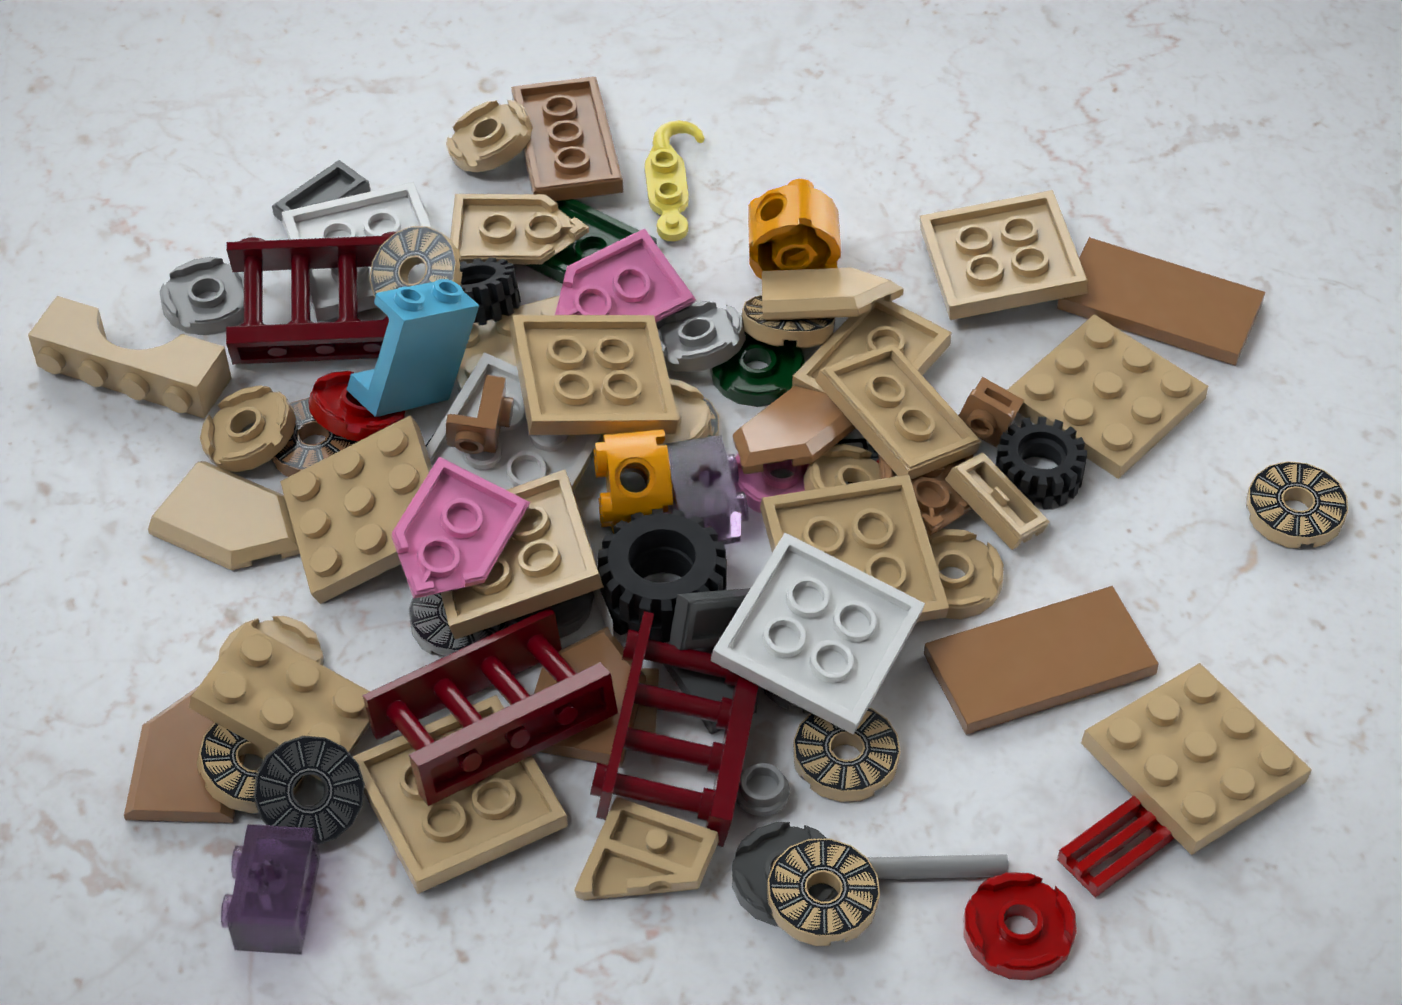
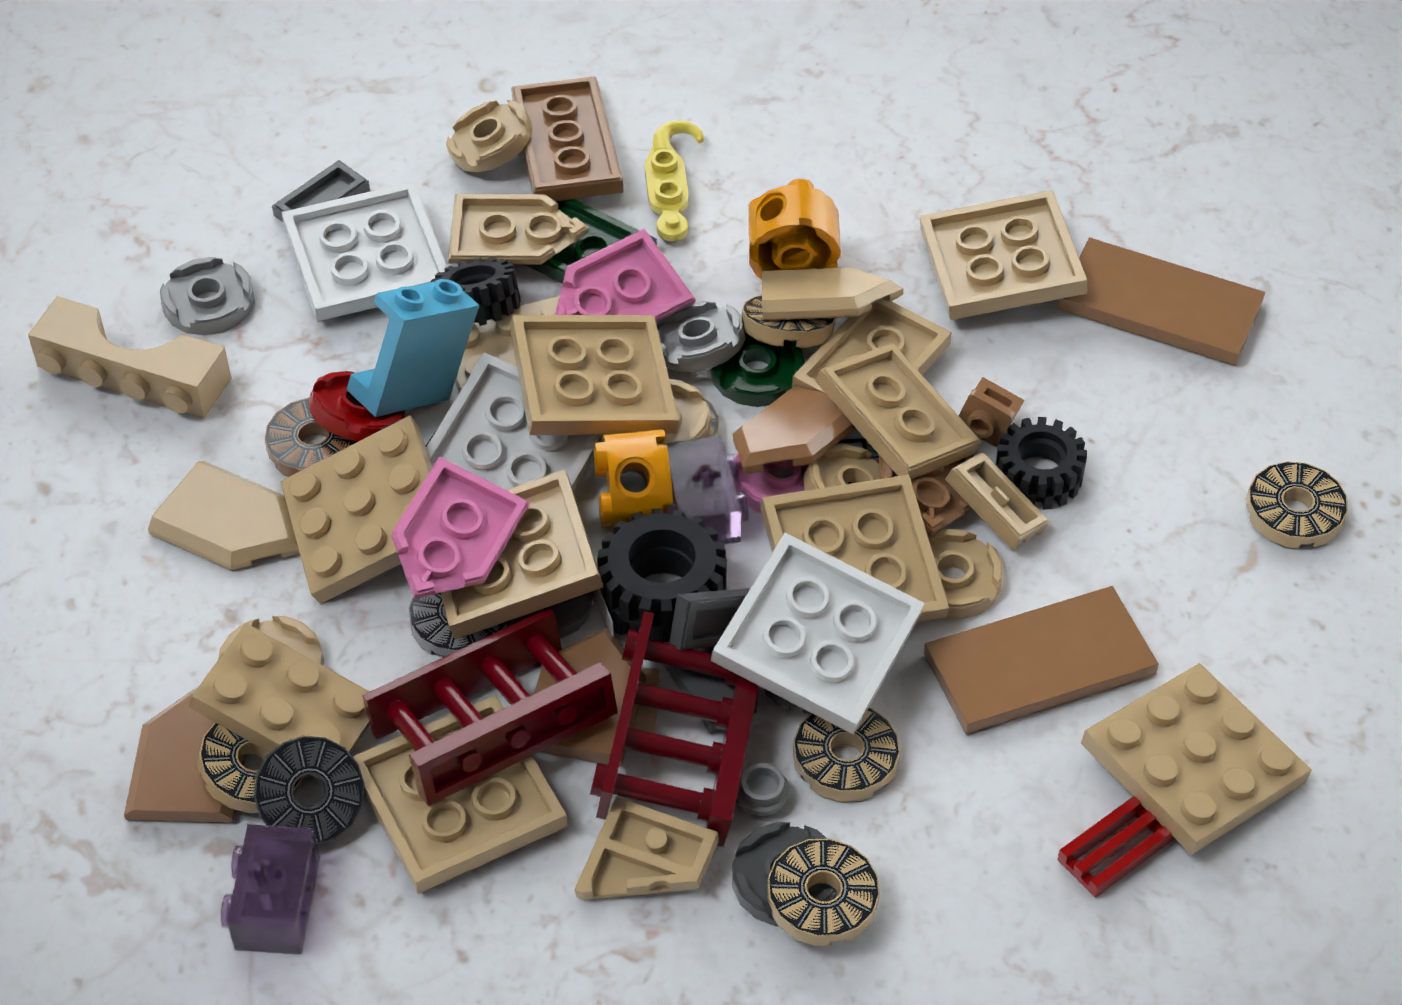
(243, 451): tan tile -> none
(301, 338): dark red fence -> none
(409, 248): tile -> none
(482, 433): medium nougat bracket -> none
(939, 866): light grey bar -> none
(1011, 953): red tile -> none
(1110, 393): tan plate -> none

